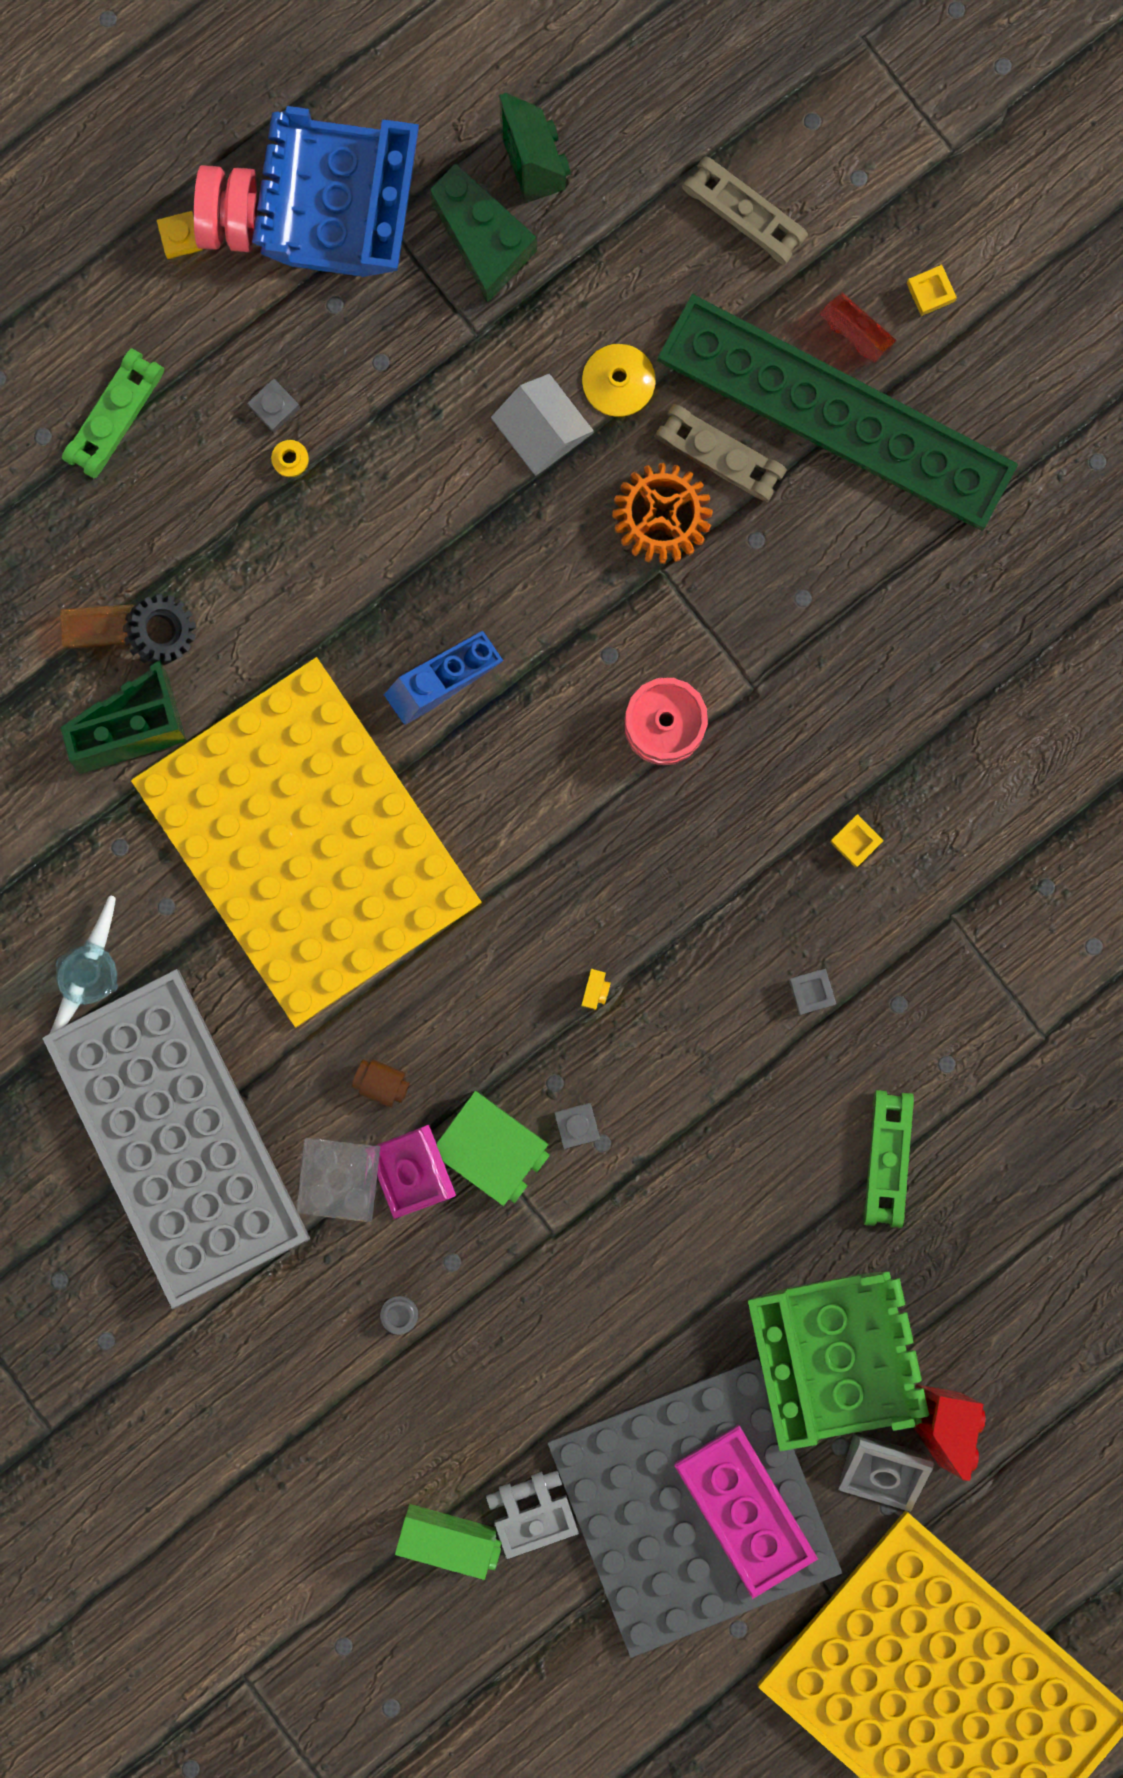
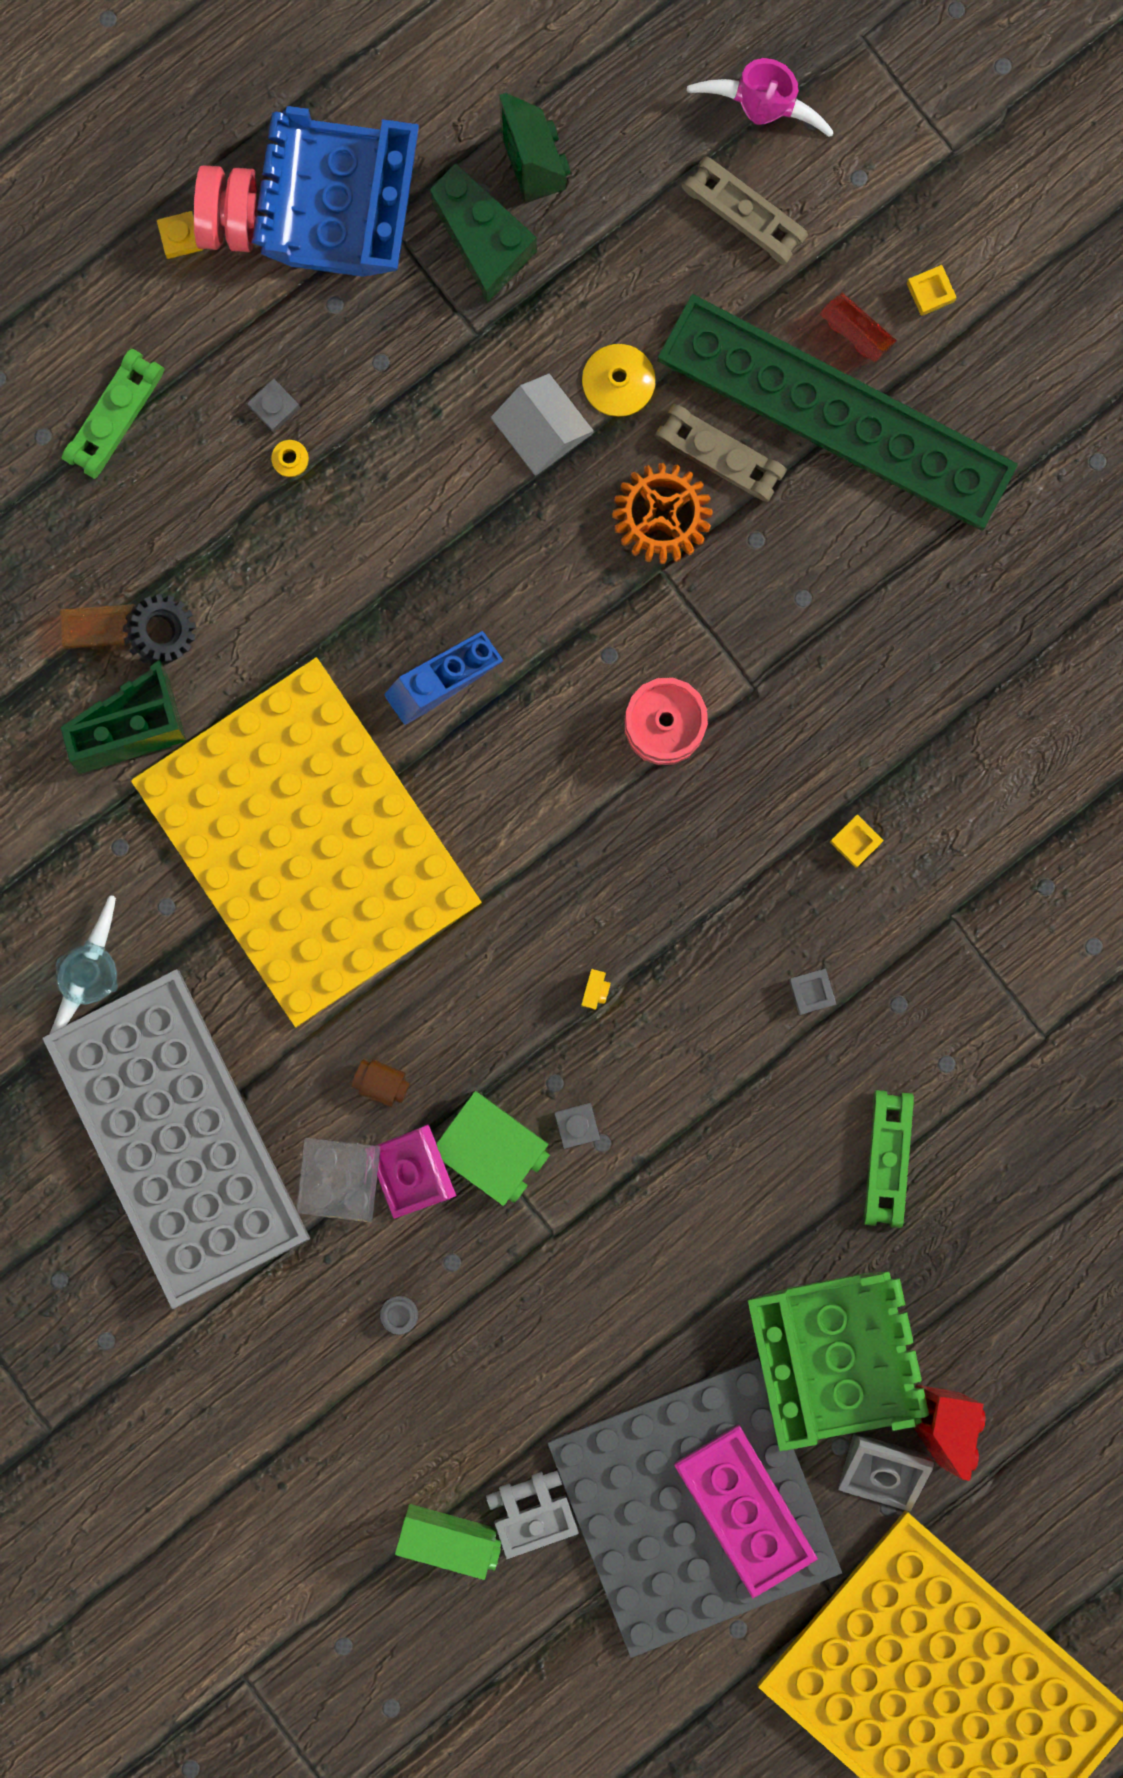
(765, 93): none -> dark pink helmet

